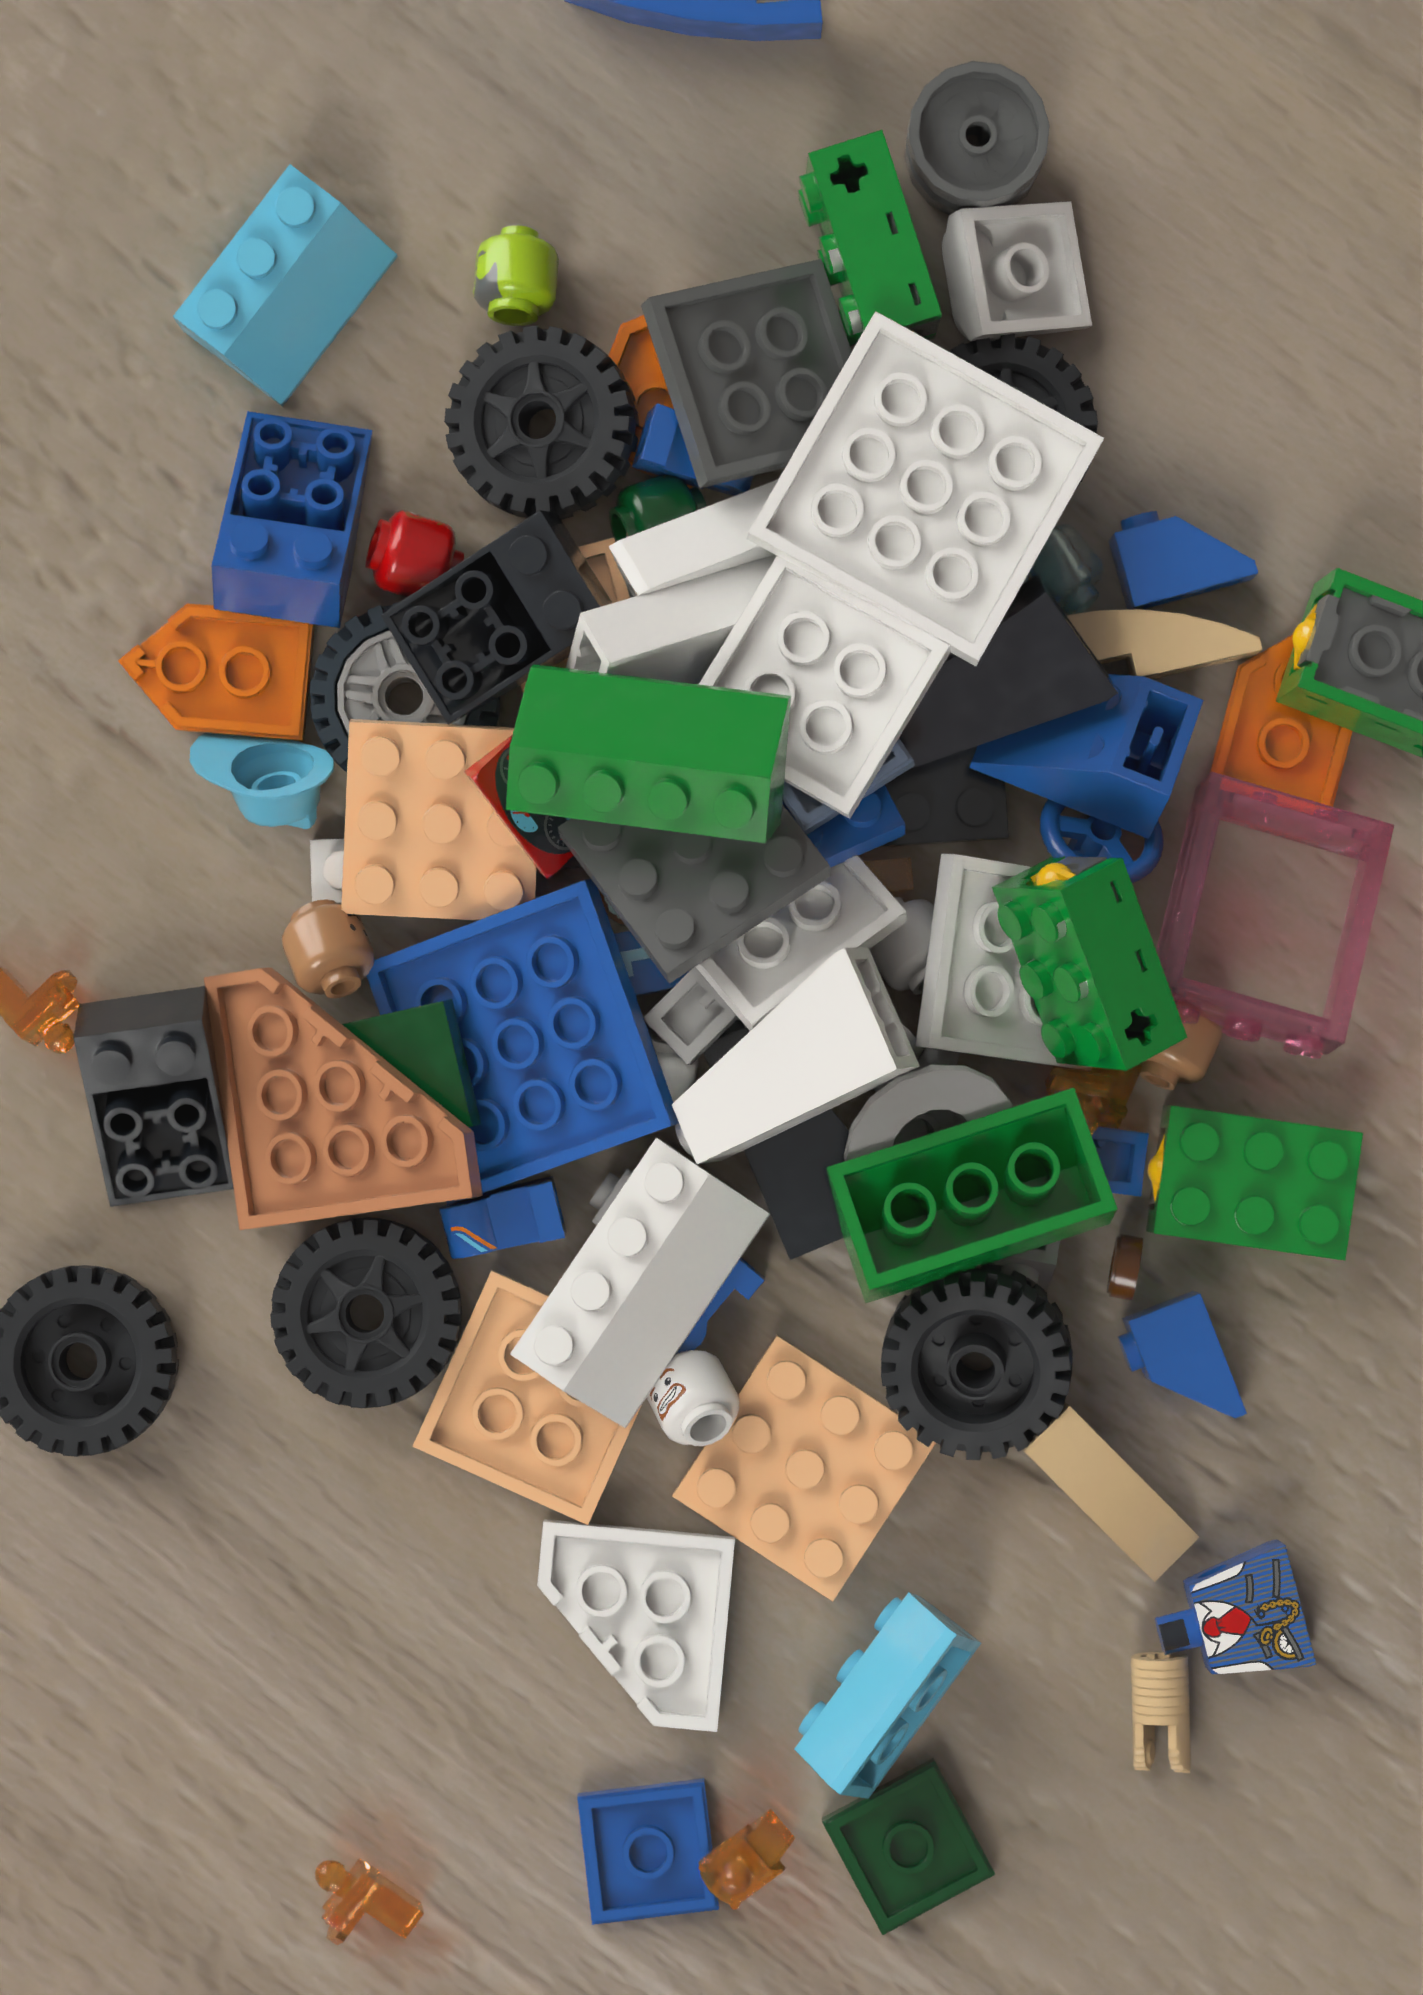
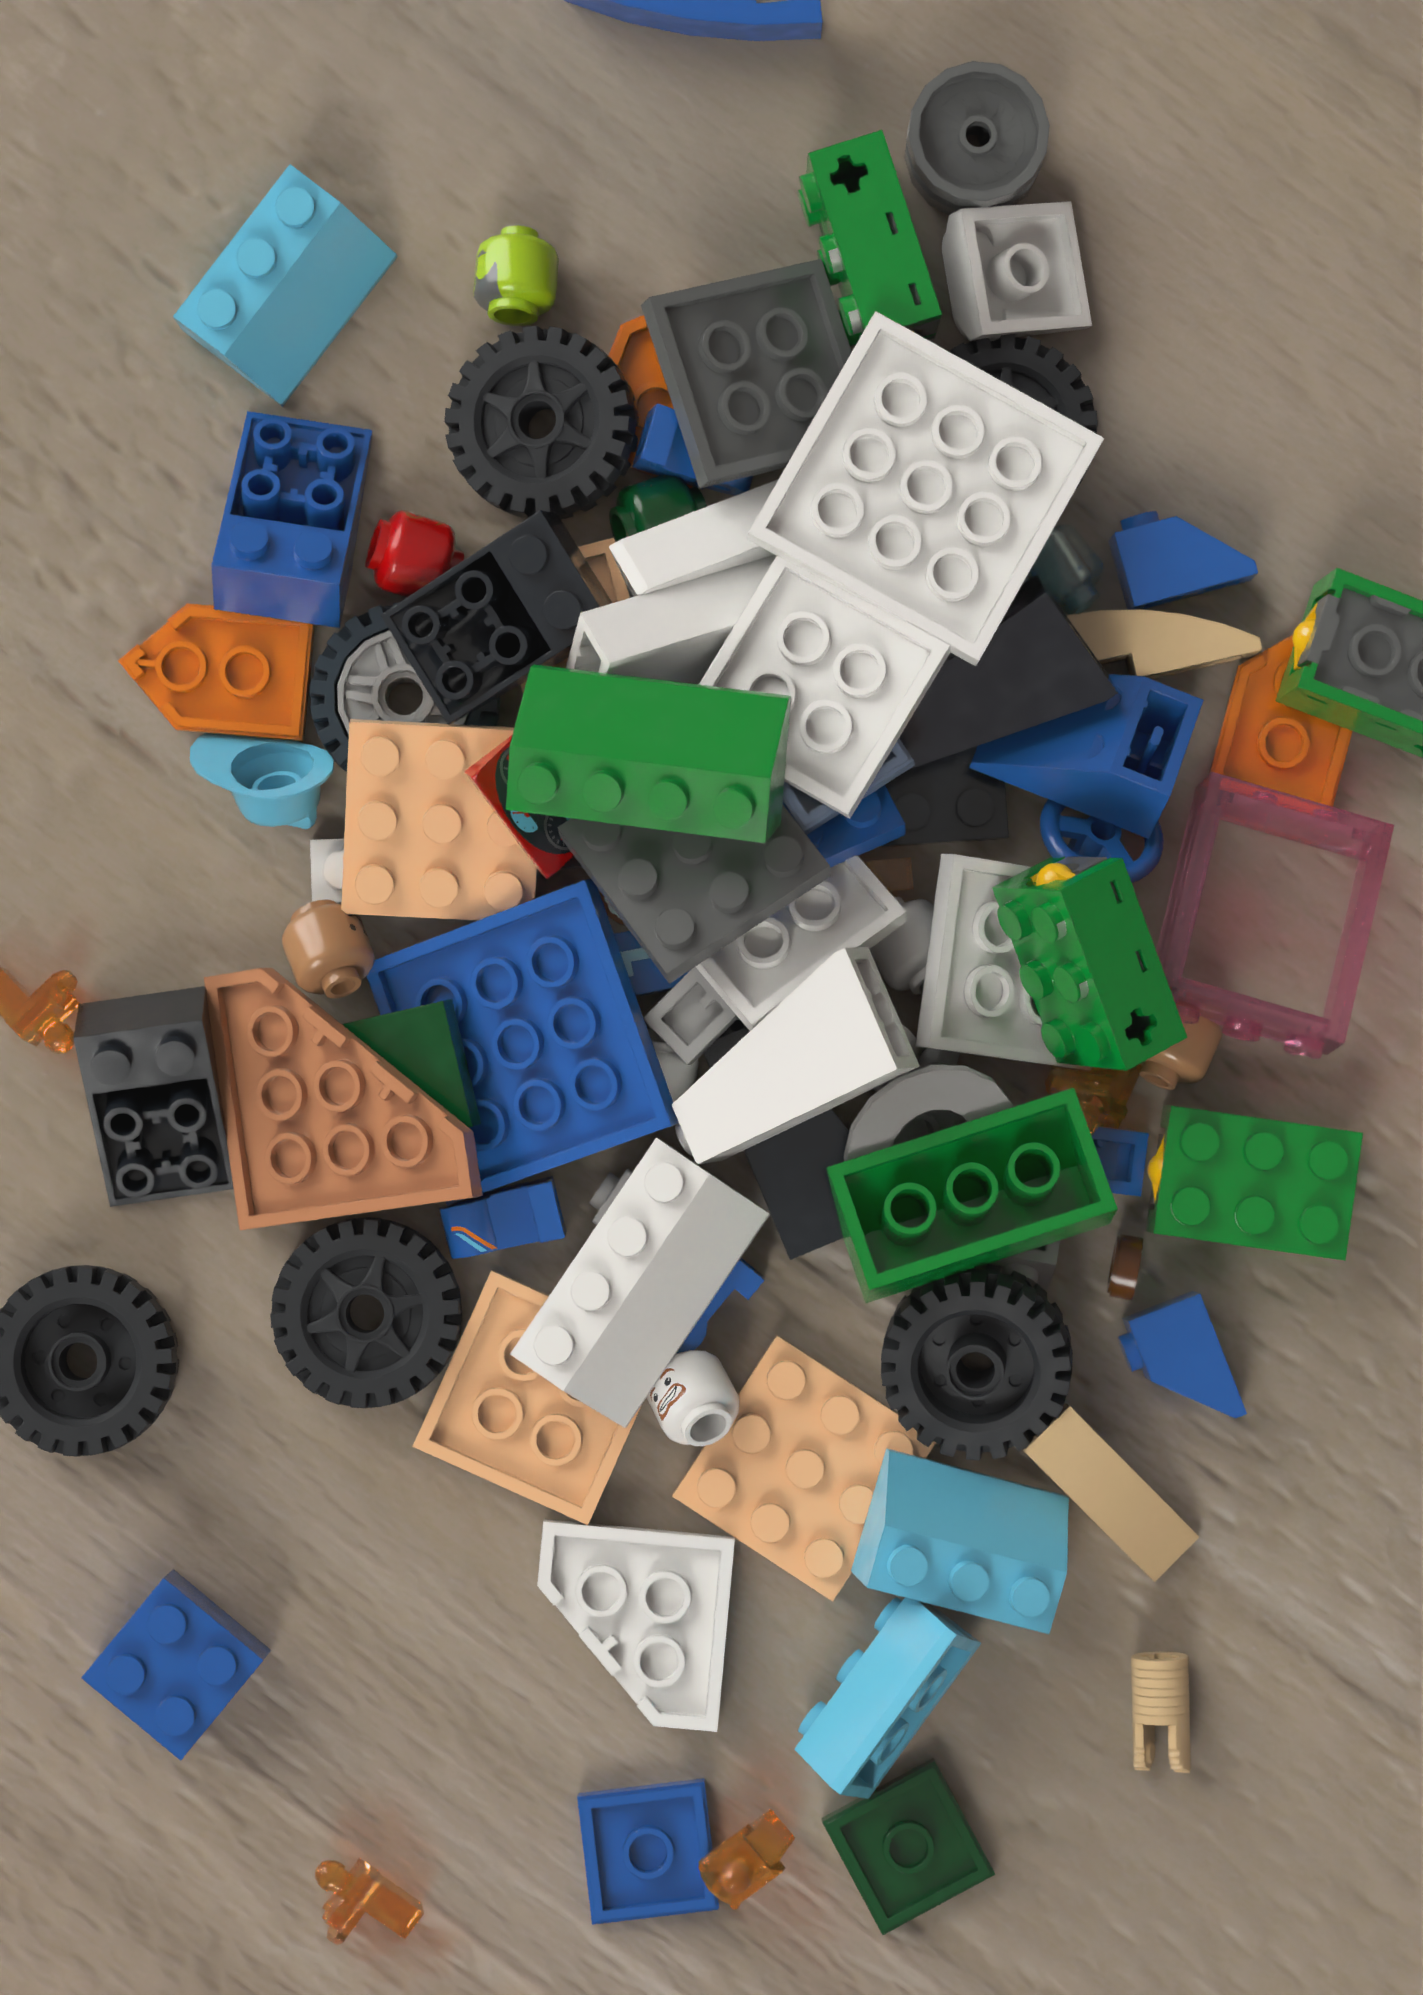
(176, 1664): none -> blue brick
(965, 1541): none -> medium azure slope
(1242, 1615): torso -> none

